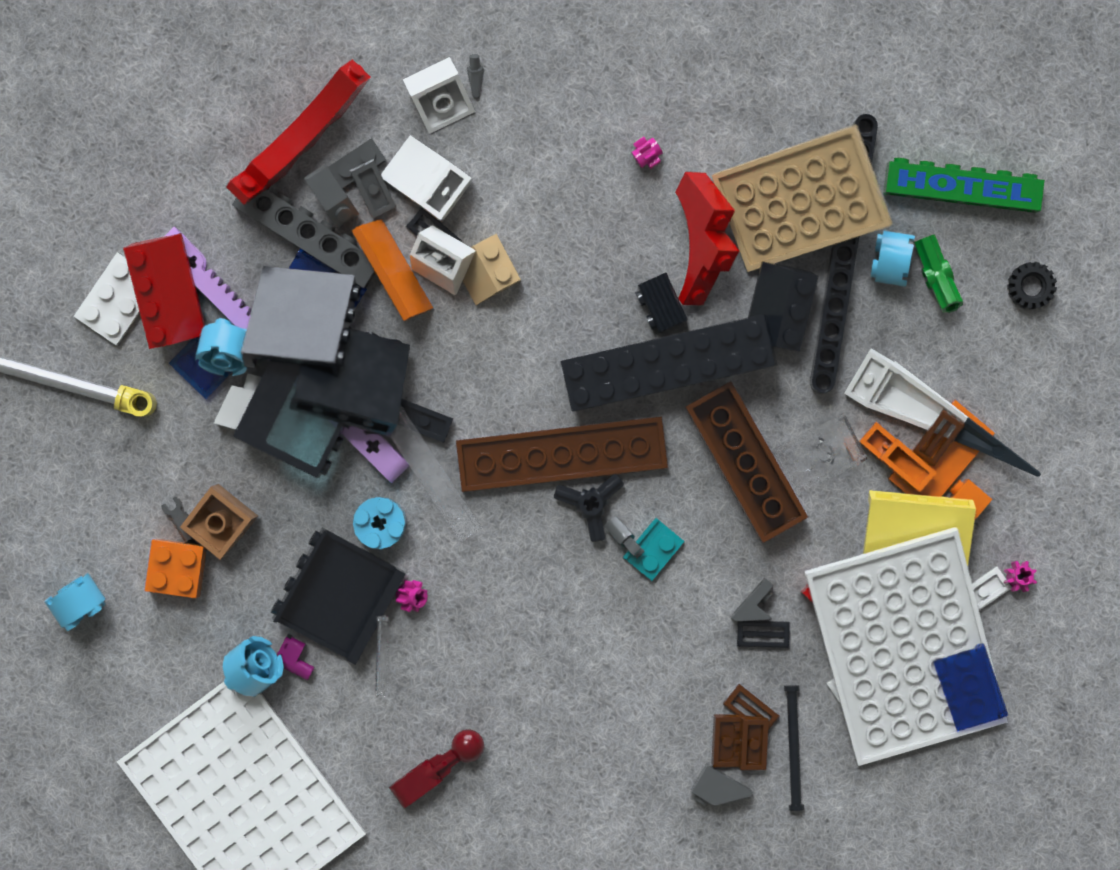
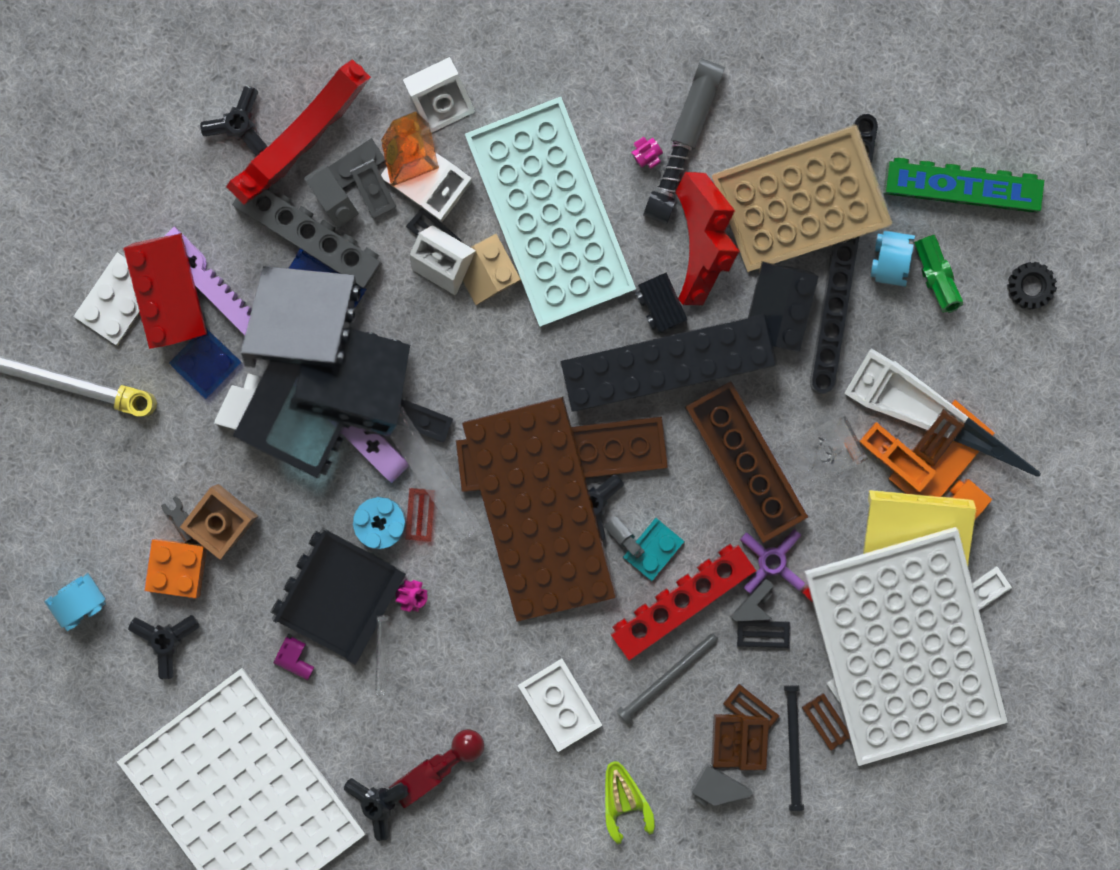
(174, 633): none -> black bush
(221, 348): medium azure brick -> none
(247, 131): none -> black bush
(252, 667): medium azure brick -> none
(377, 804): none -> black bush
(392, 269): orange tile -> none
(408, 148): none -> clear orange slope
(418, 537): none -> clear red tile
(475, 74): dark grey bar -> none
(539, 509): none -> reddish brown plate
(550, 211): none -> light aqua plate
(560, 705): none -> white plate
(622, 797): none -> lime animal
(665, 679): none -> dark grey bar
(685, 137): none -> piece
(740, 569): none -> red brick
(763, 553): none -> medium lavender bar
(839, 740): none -> reddish brown tile
(970, 688): clear blue piece -> none
(1012, 579): dark pink gear -> none

